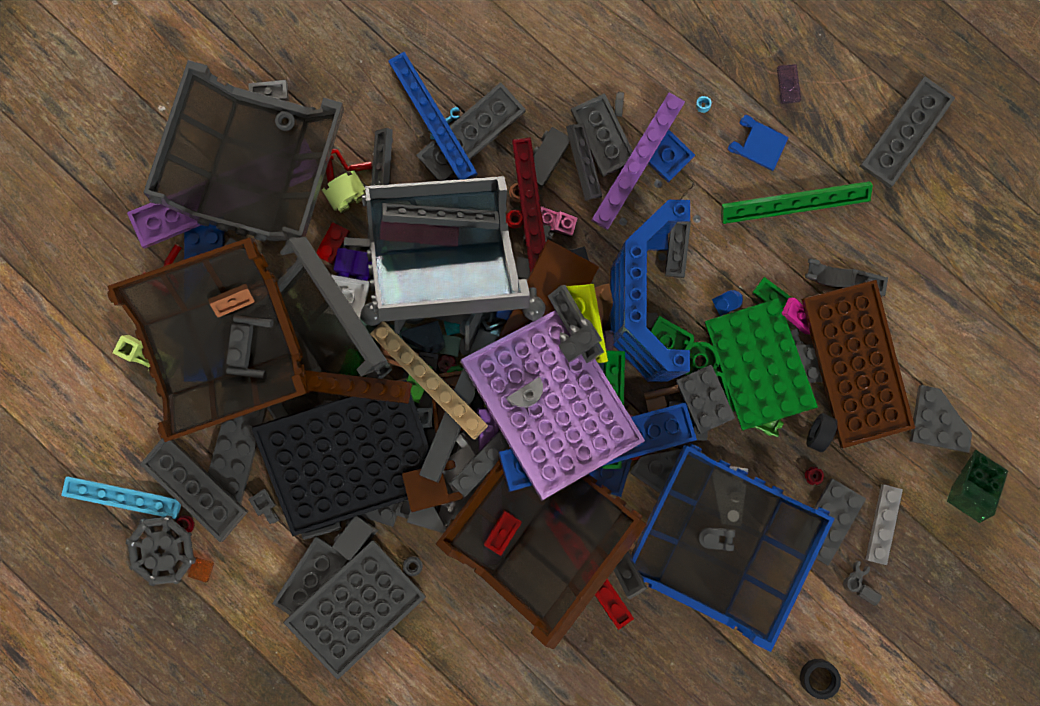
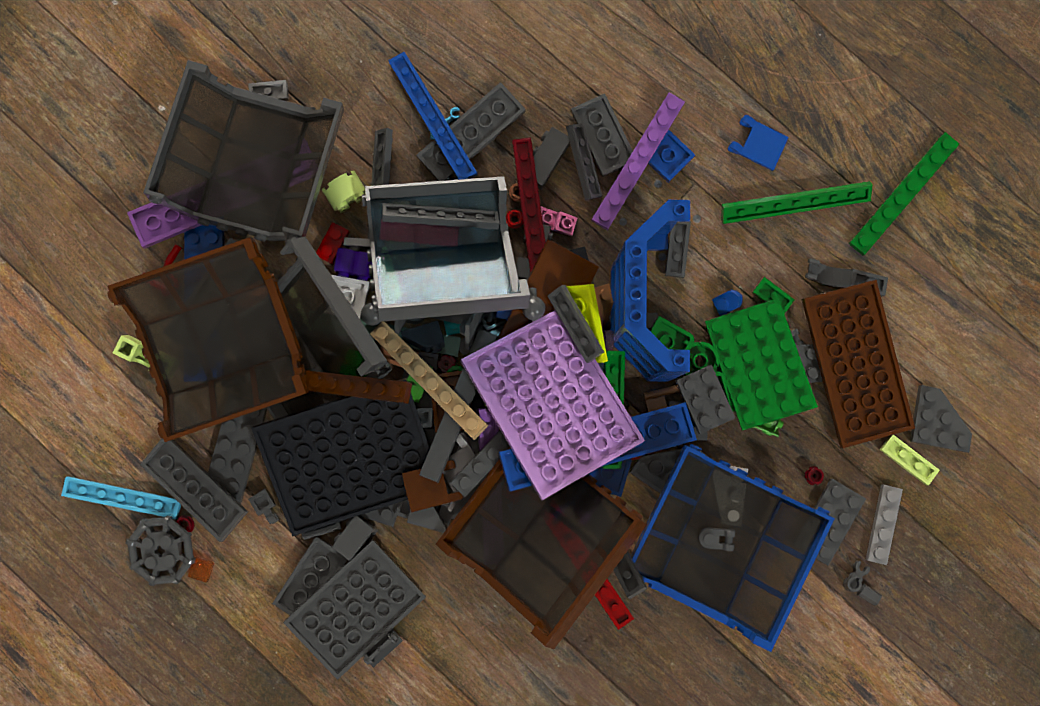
(231, 300): nougat plate -> none
(240, 346): dark grey plate -> none
(280, 116): dark grey plate -> none
(355, 167): red piece -> none
(382, 648): none -> dark grey hinge
(412, 572): dark grey plate -> none
(502, 533): red plate -> none
(527, 395): light grey plate -> none
(580, 340): dark grey plate -> none
(619, 102): dark grey tile -> none
(703, 99): medium azure hinge -> none
(788, 84): clear purple plate -> none
(796, 315): dark pink plate -> none
(822, 432): black tyre -> none
(835, 683): black tyre -> none
(903, 193): none -> green plate
(907, 132): dark grey plate -> none
(909, 460): none -> yellowish green plate
(978, 487): clear green slope -> none

